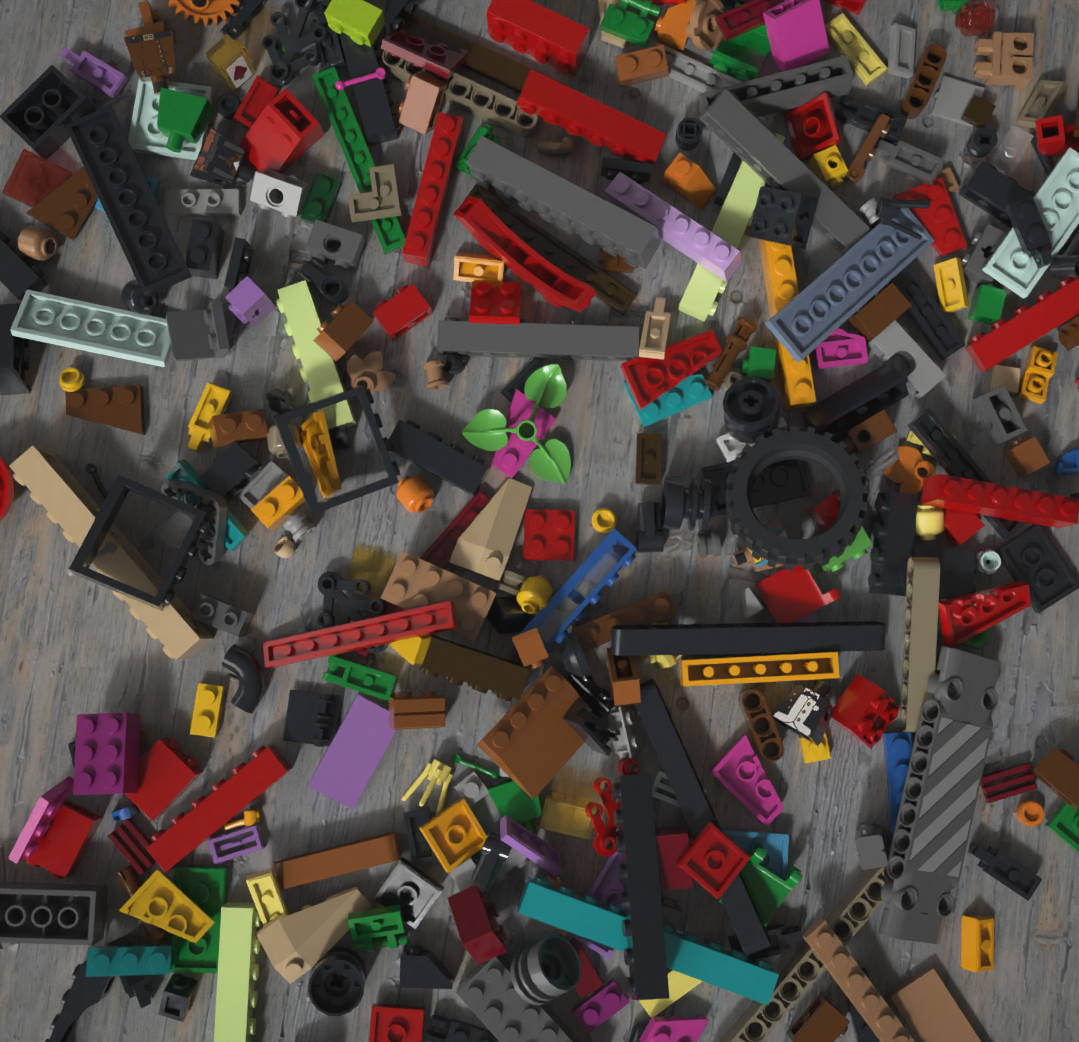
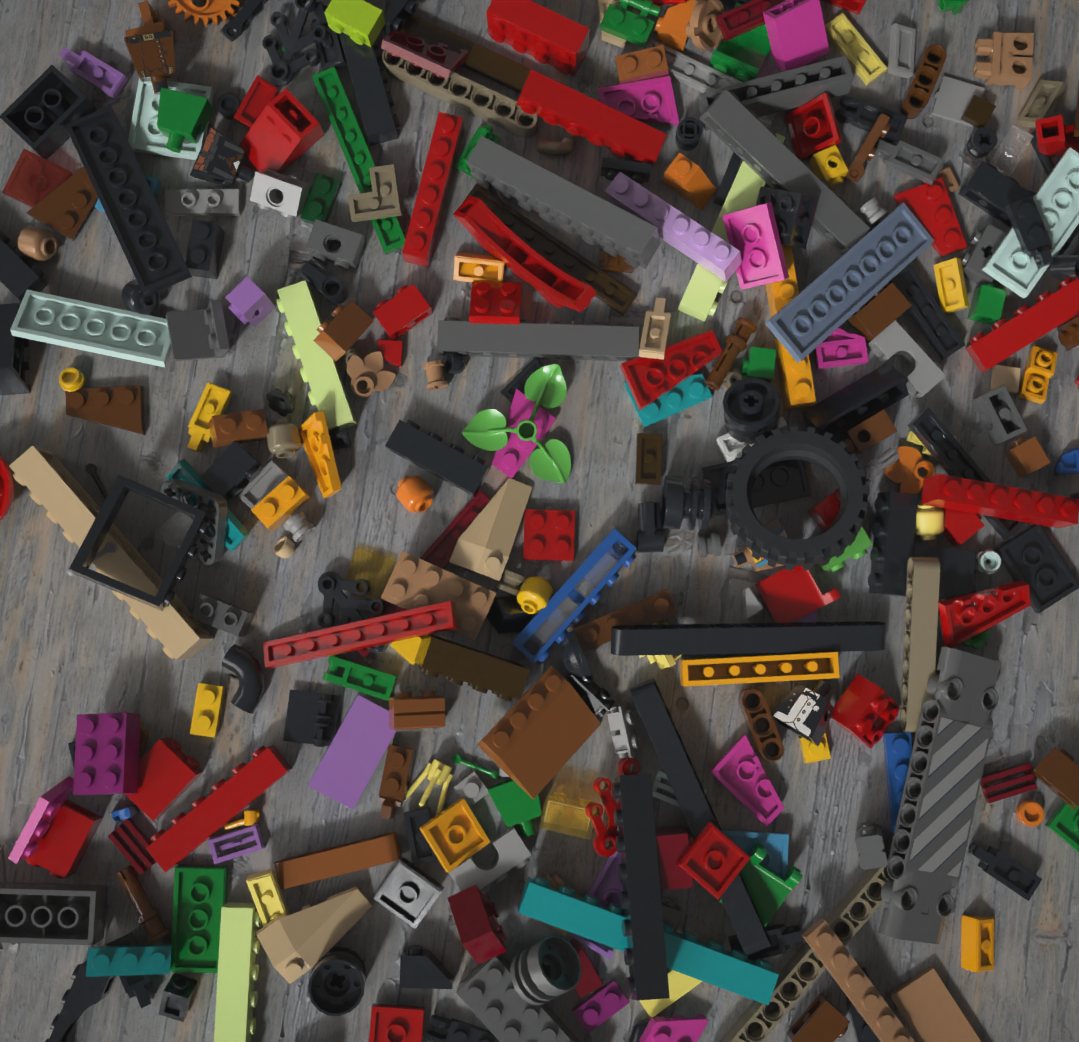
(169, 908): yellow wing -> none
(231, 62): clear yellow brick -> none
(239, 263): black plate -> none
(377, 923): green plate -> none
(380, 74): dark pink hinge -> none
(382, 444): black window -> none
(391, 351): none -> red tile
(395, 779): none -> reddish brown hinge
(422, 102): brick -> none
(493, 856): black piece -> none
(530, 845): medium lavender tile -> none
(531, 648): dark orange slope -> none
(589, 727): black hinge -> none
(604, 520): yellow plate -> none
(623, 679): dark orange brick -> none
(643, 100): none -> dark pink wing
(757, 238): none -> dark pink plate
(890, 208): black plant -> none
(975, 19): clear red head -> none

